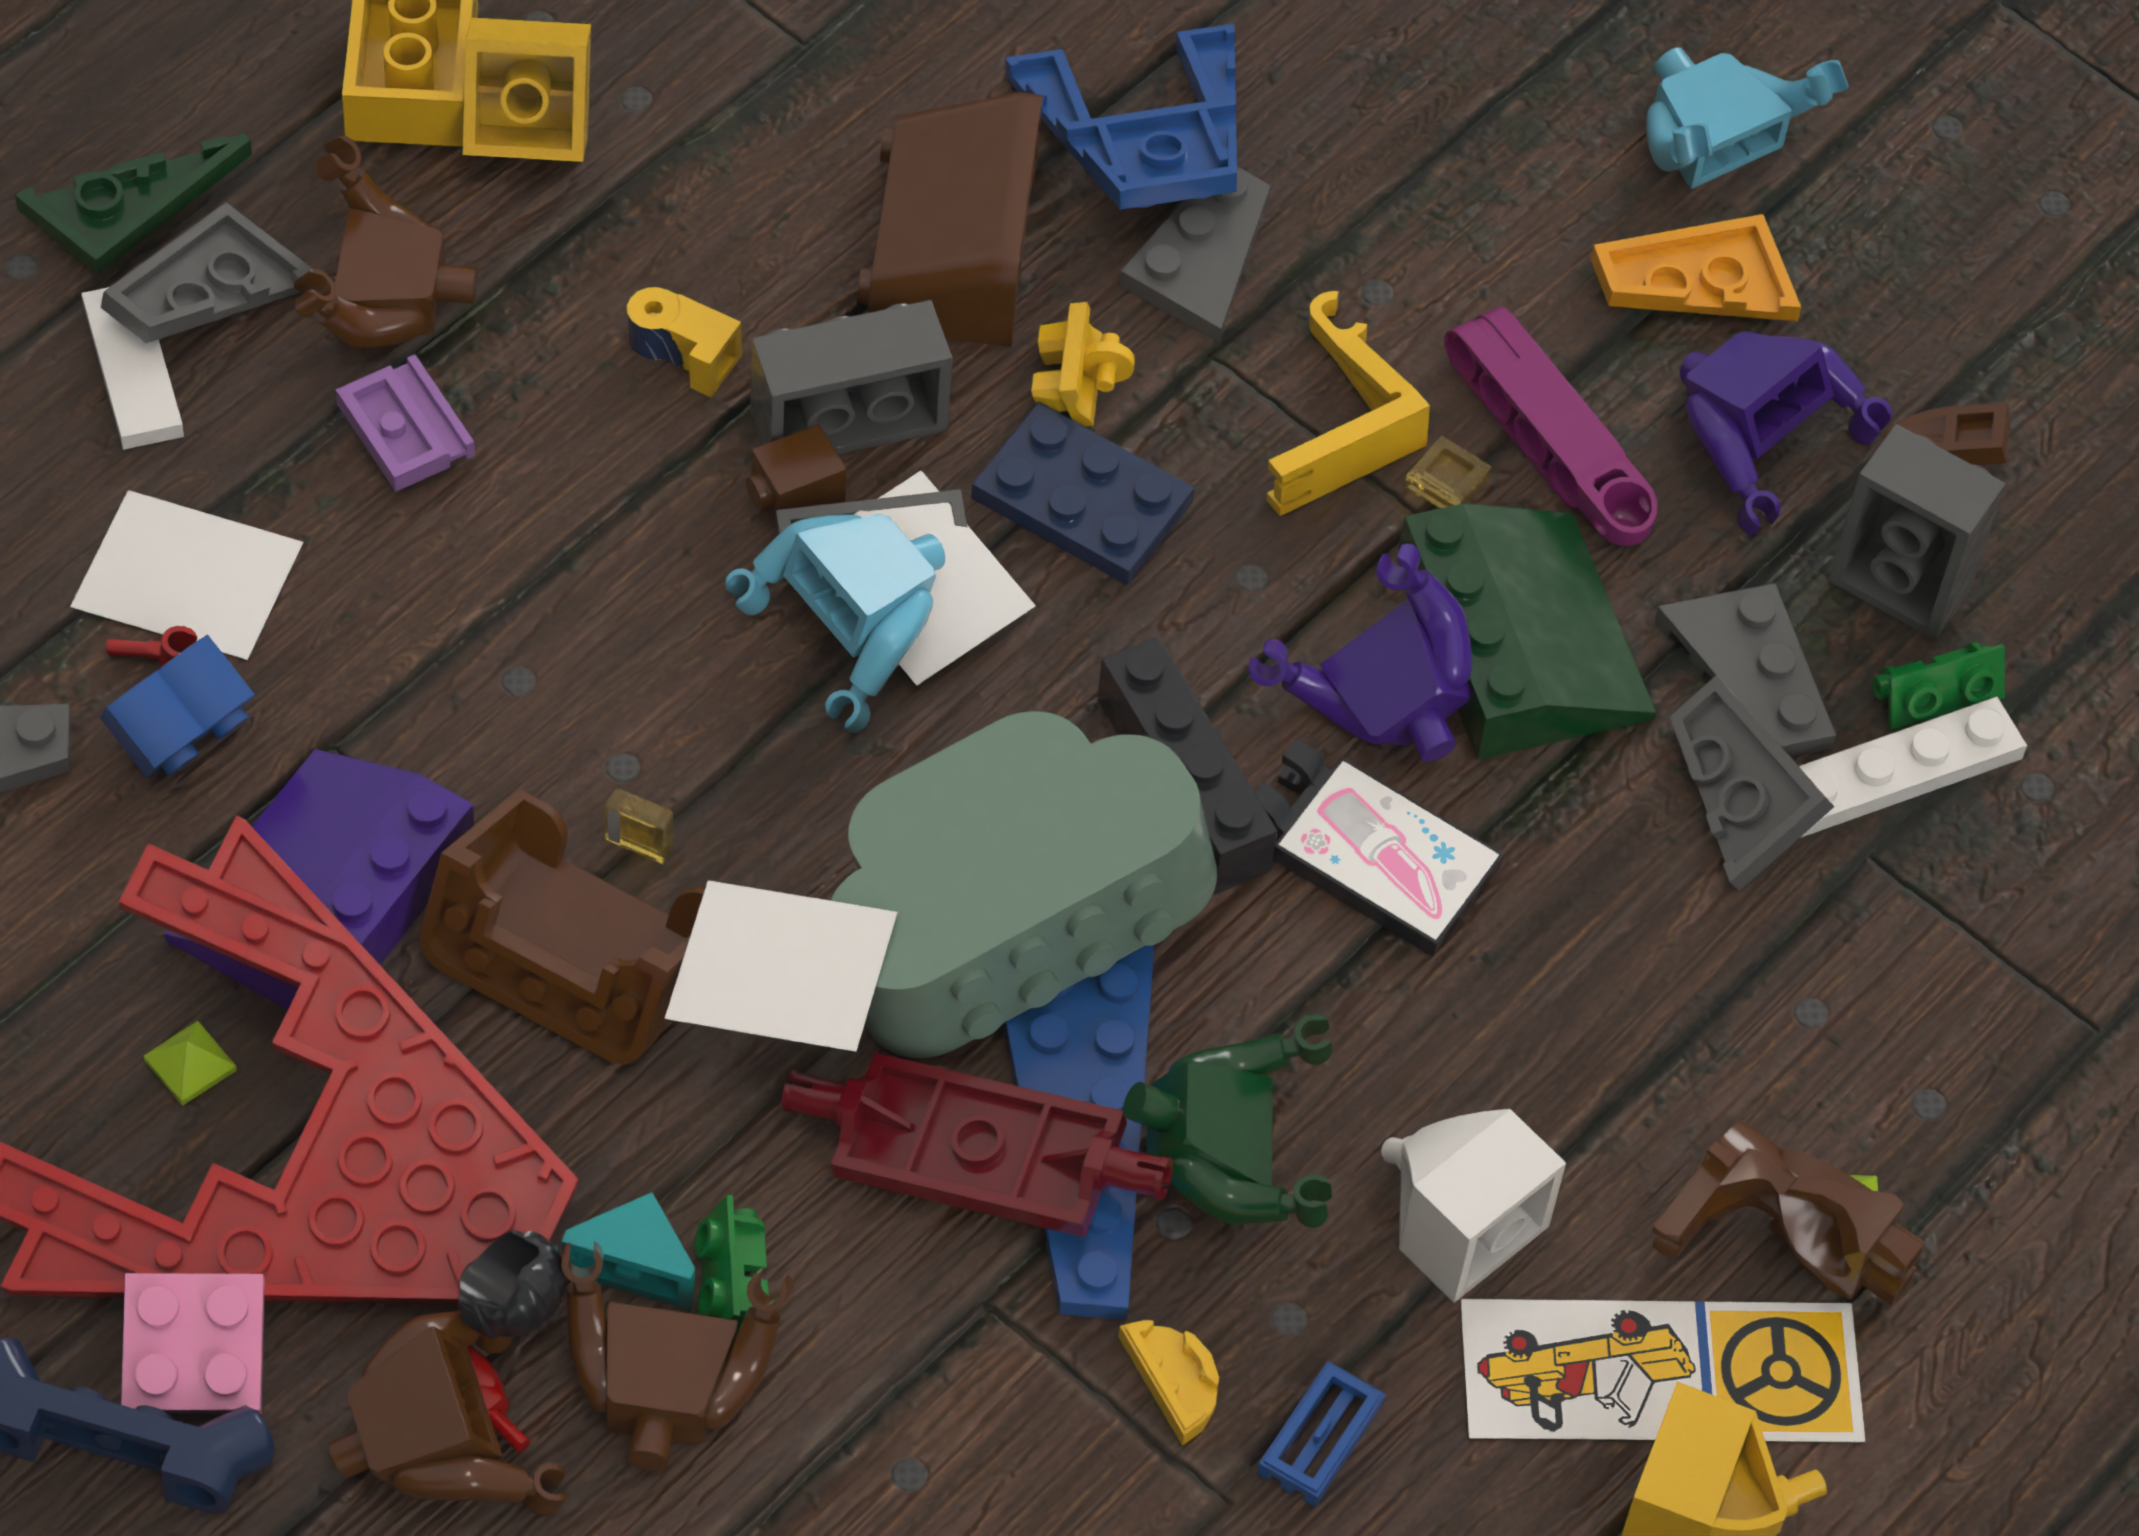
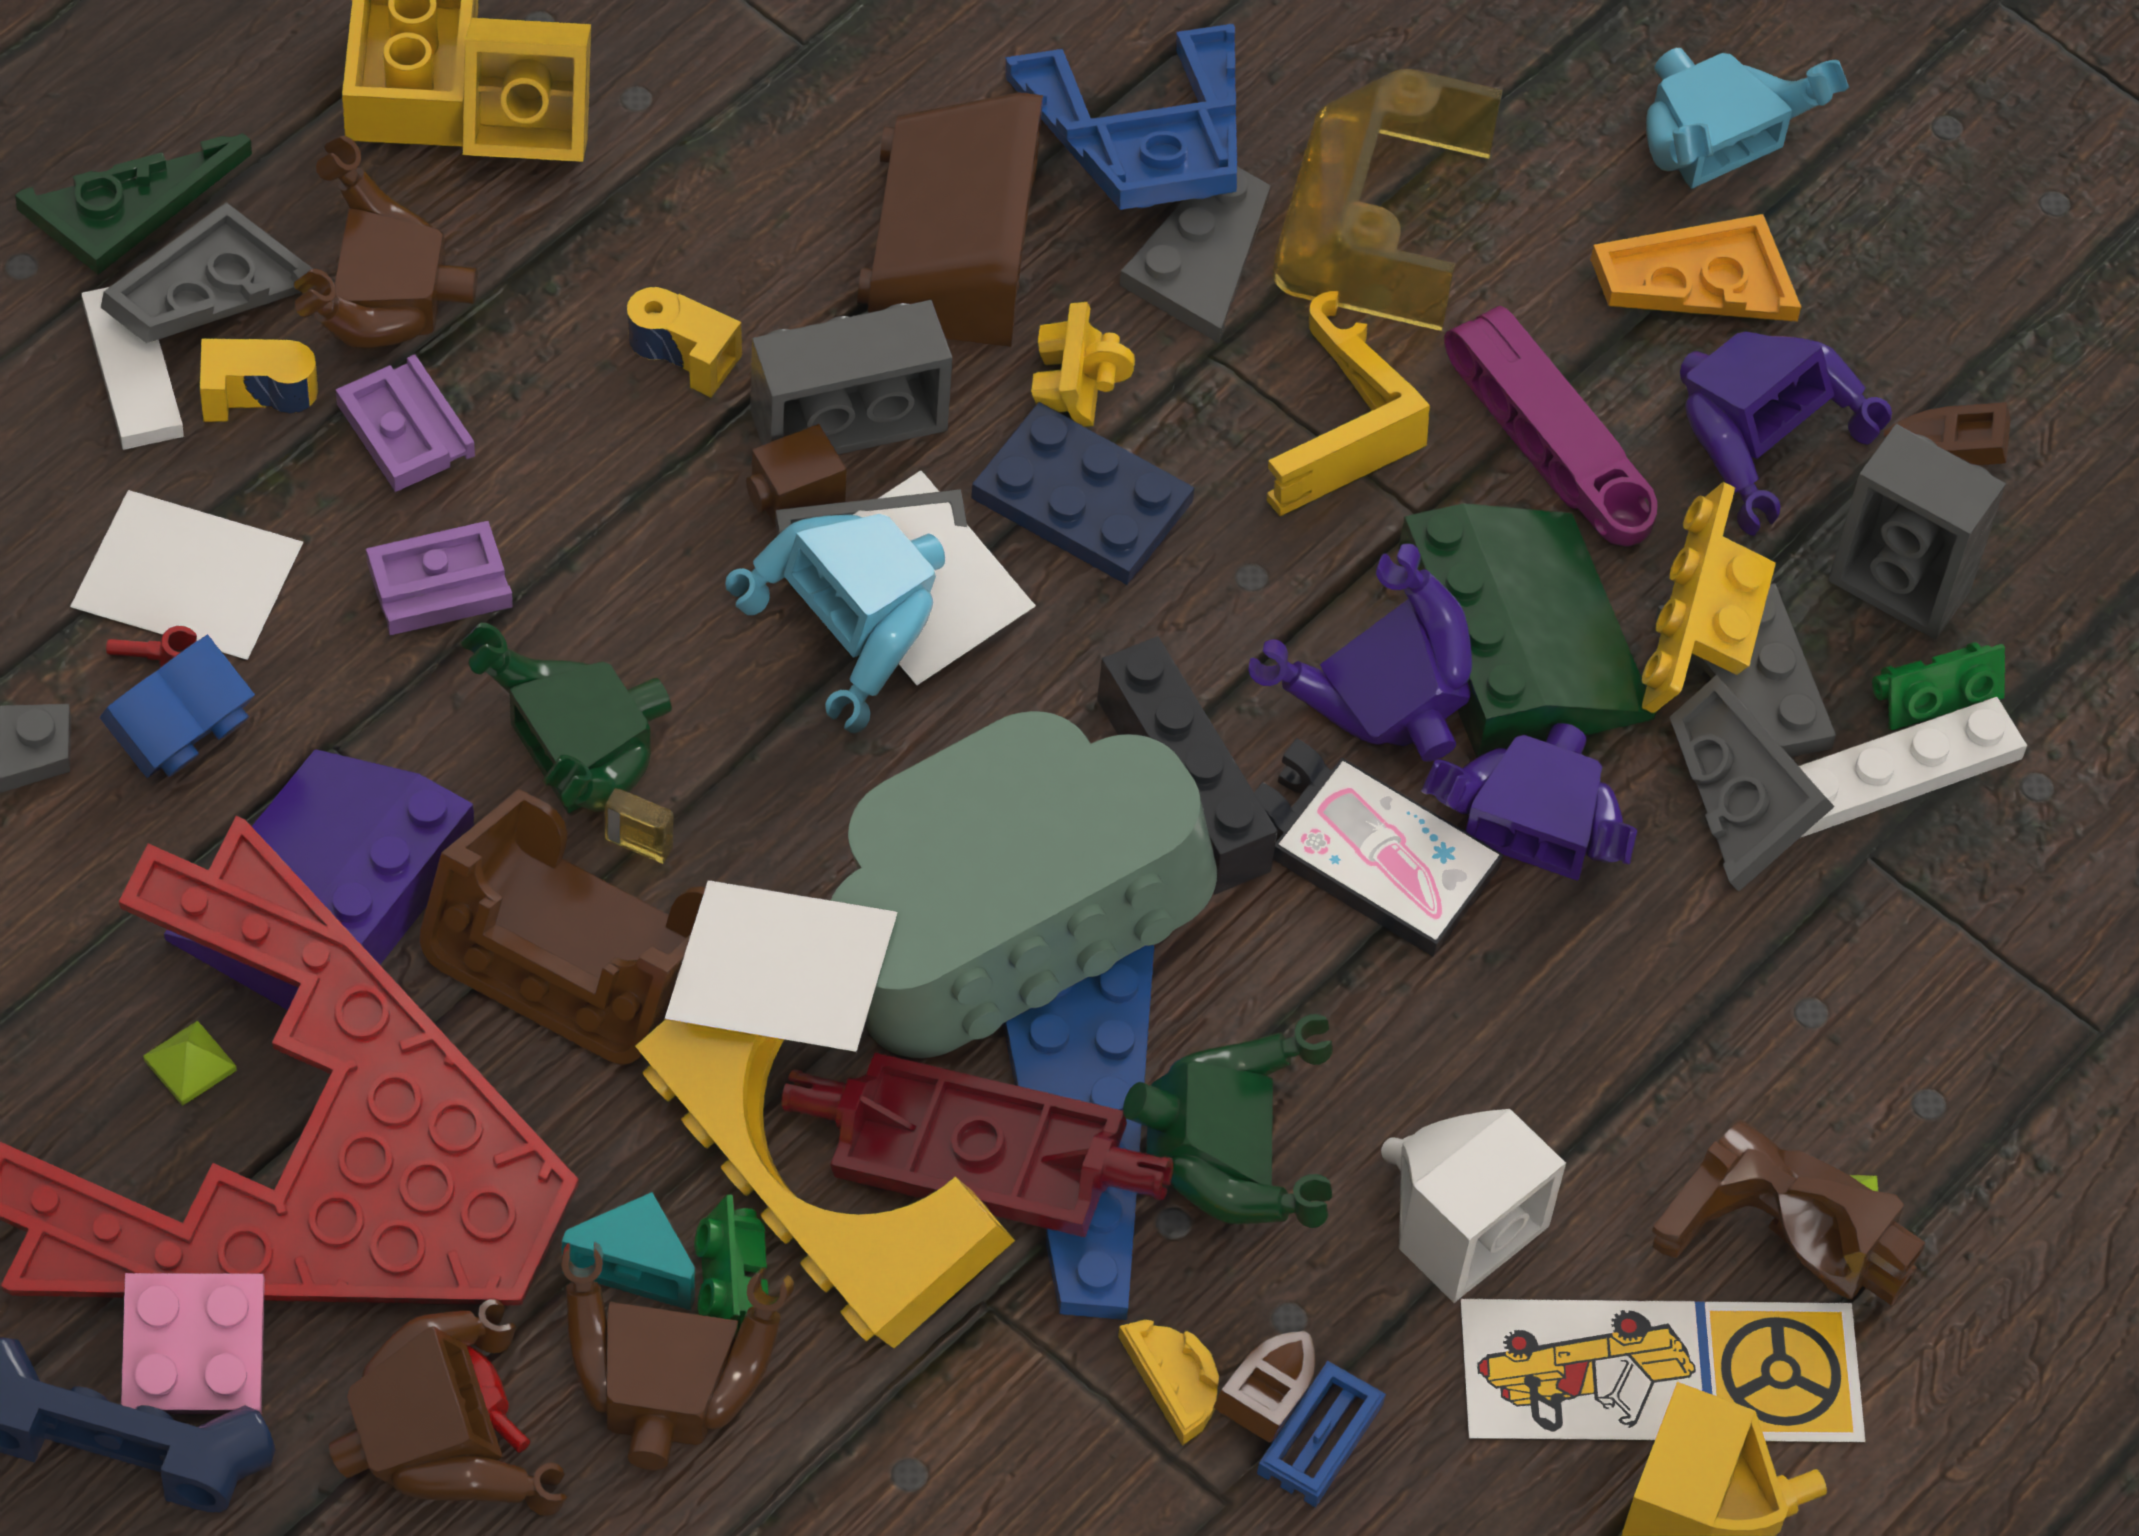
(255, 375): none -> yellow leg
(439, 577): none -> medium lavender plate
(512, 1286): black hair -> none
(573, 718): none -> dark green torso
(885, 1264): none -> yellow arch
(1269, 1384): none -> plate
(1352, 245): none -> clear yellow windscreen
(1448, 474): clear yellow tile -> none
(1538, 802): none -> dark purple torso
(1713, 601): none -> yellow bracket

